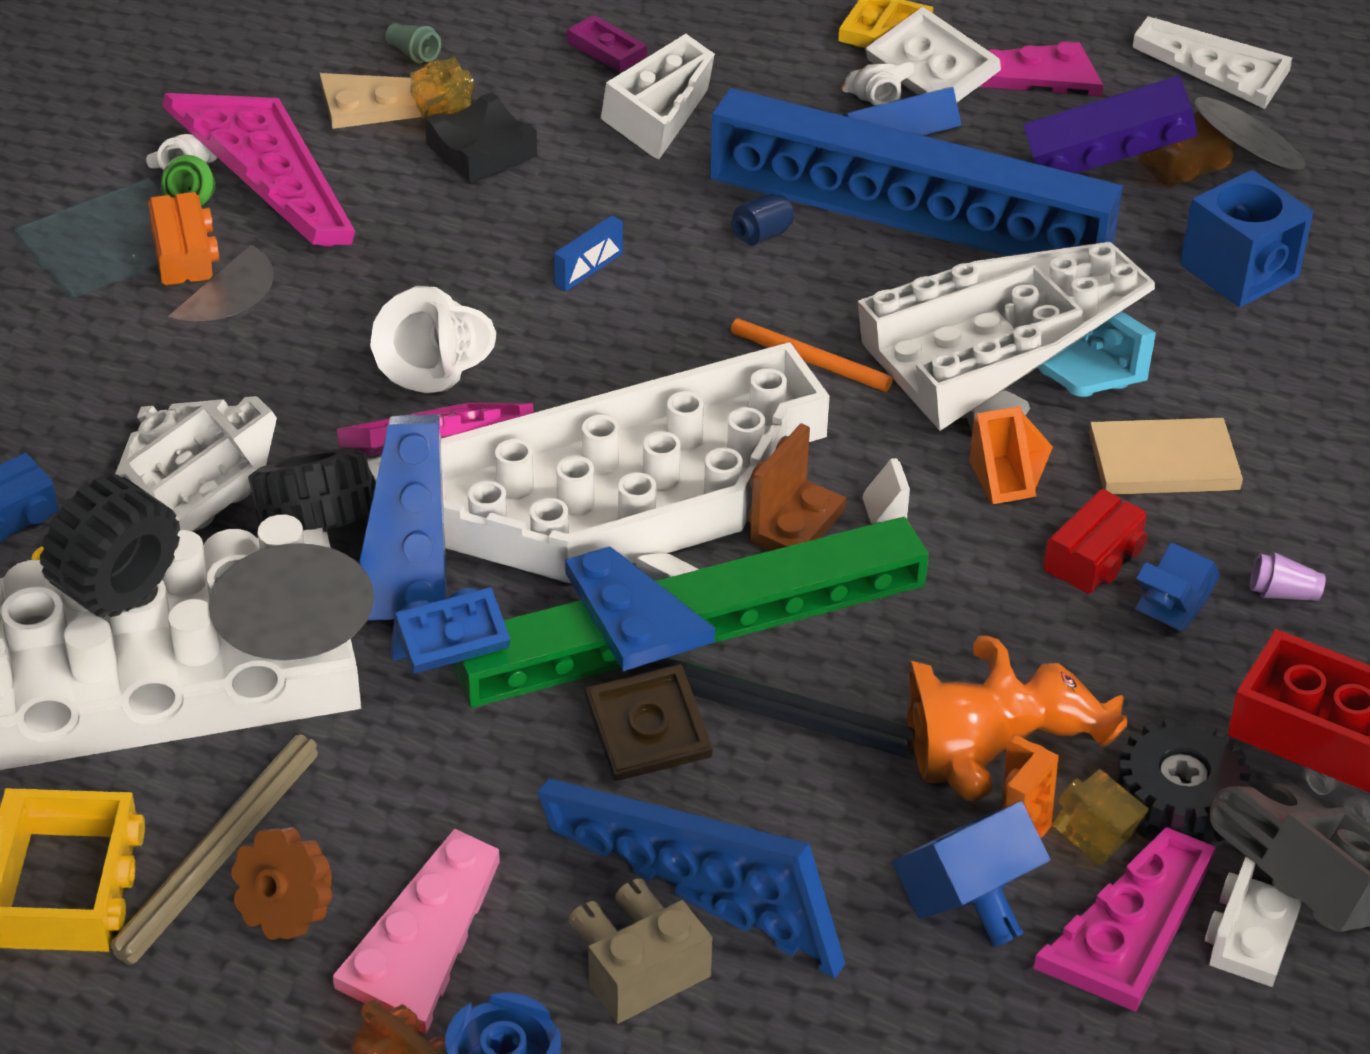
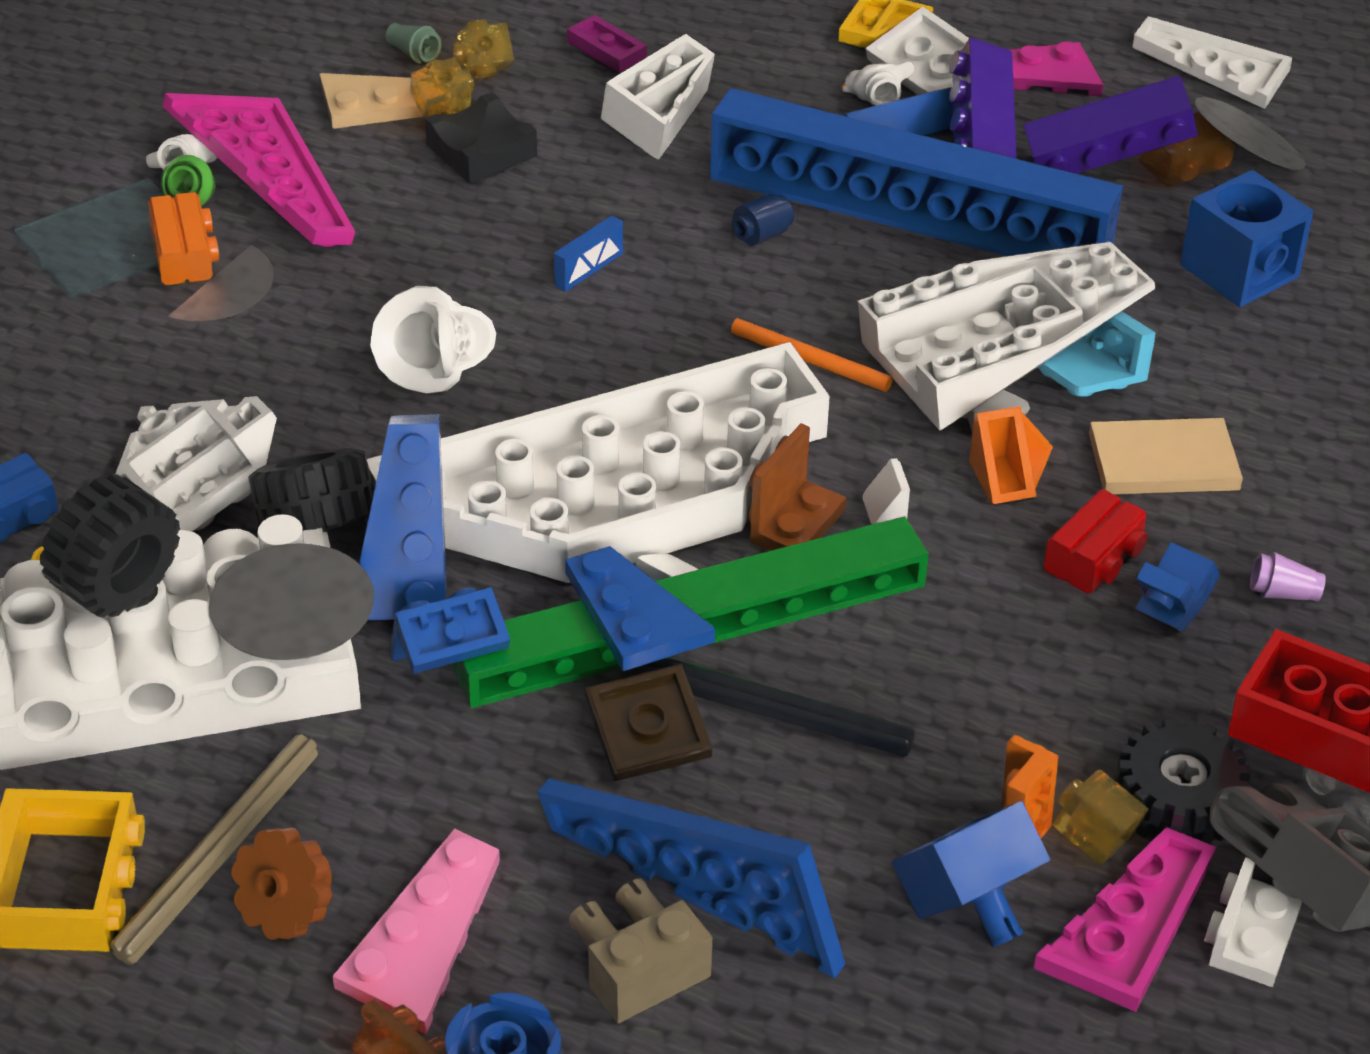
(453, 420): dark pink wing -> none
(492, 39): none -> clear yellow brick
(969, 724): orange animal -> none
(983, 98): none -> dark purple brick

